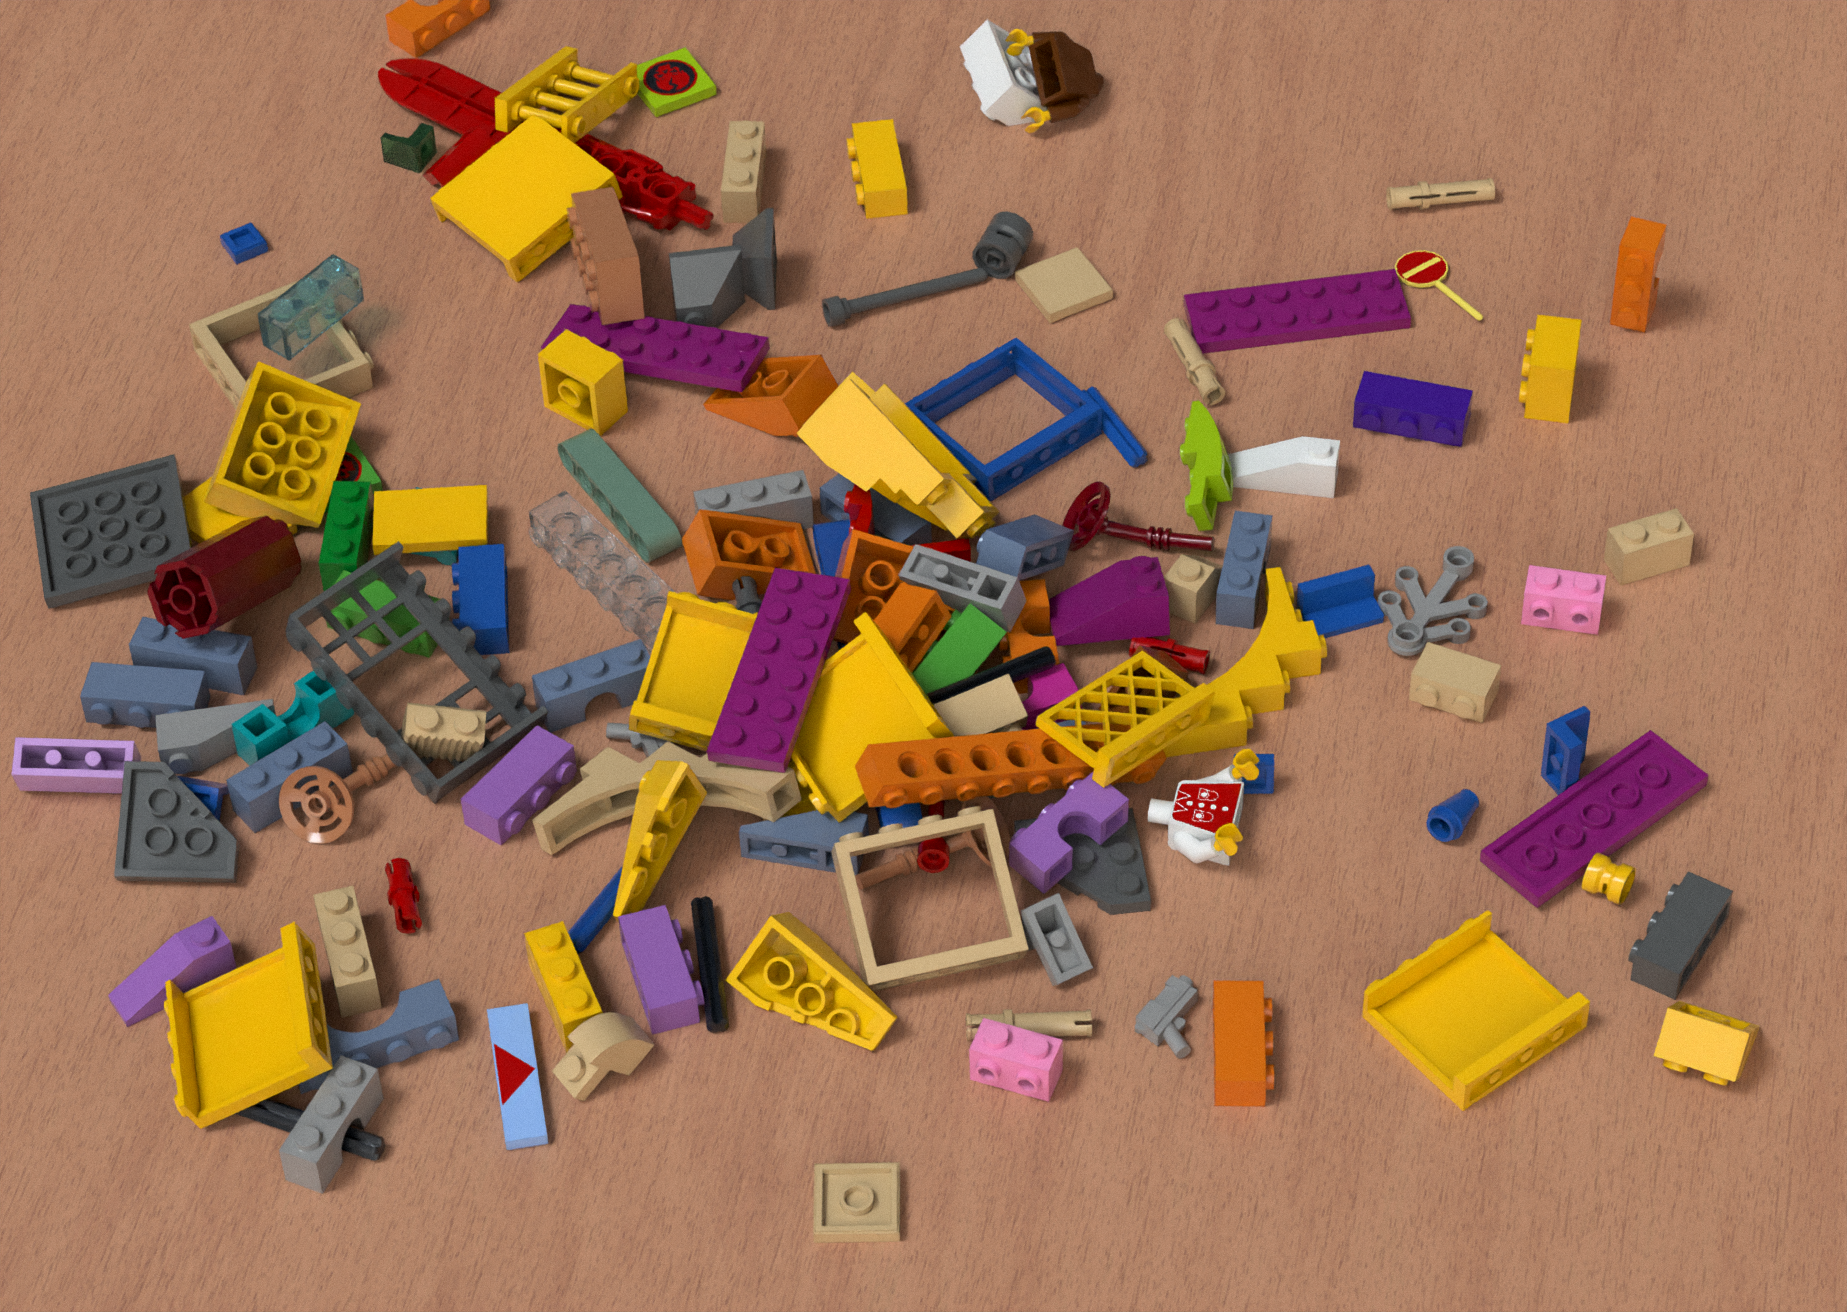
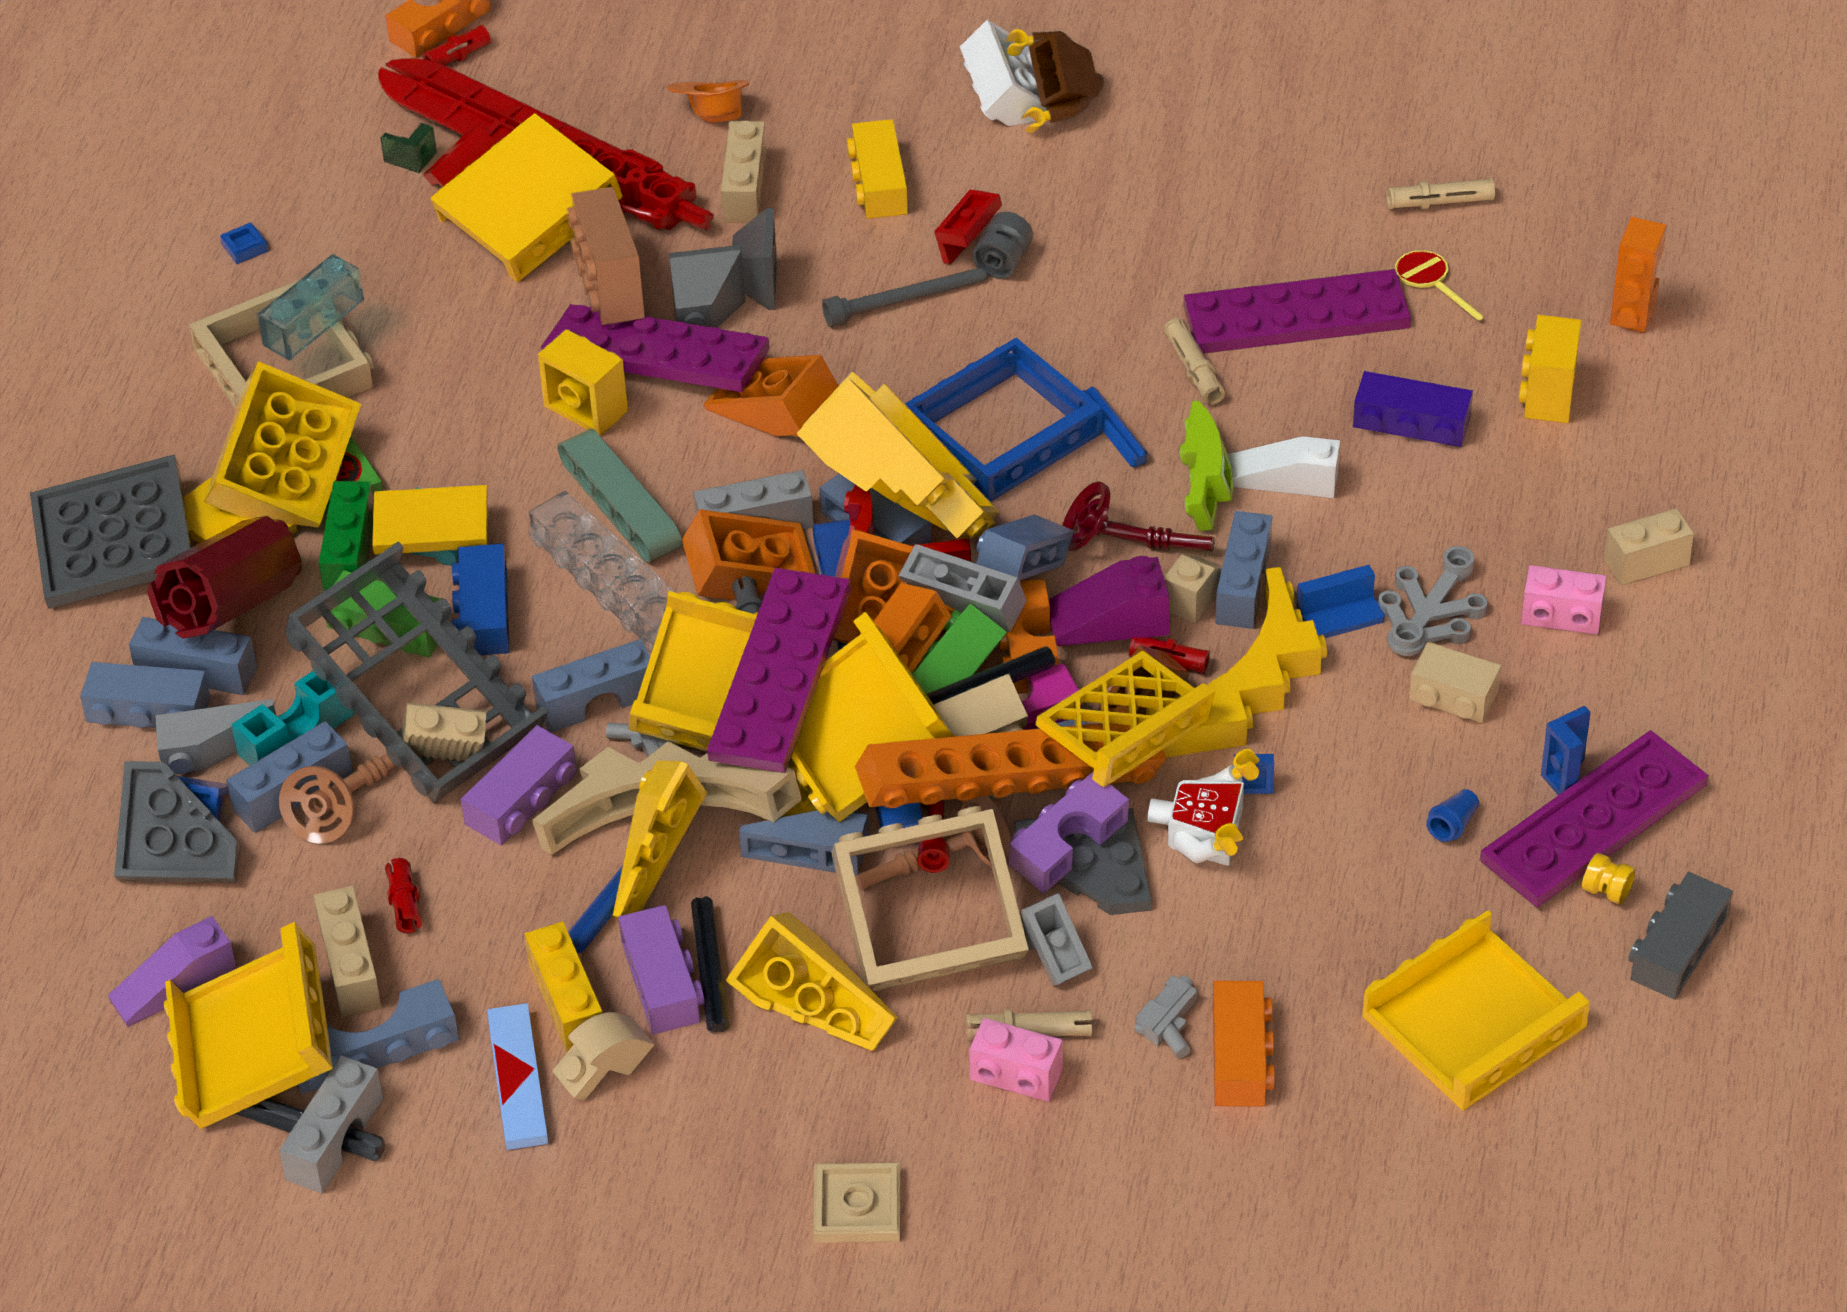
(71, 764): lavender brick -> none
(475, 39): none -> red pin
(559, 76): yellow fence -> none
(673, 82): tile -> none
(713, 100): none -> orange piece
(965, 222): none -> red panel
(1063, 285): tan tile -> none
(1705, 1042): yellow slope -> none

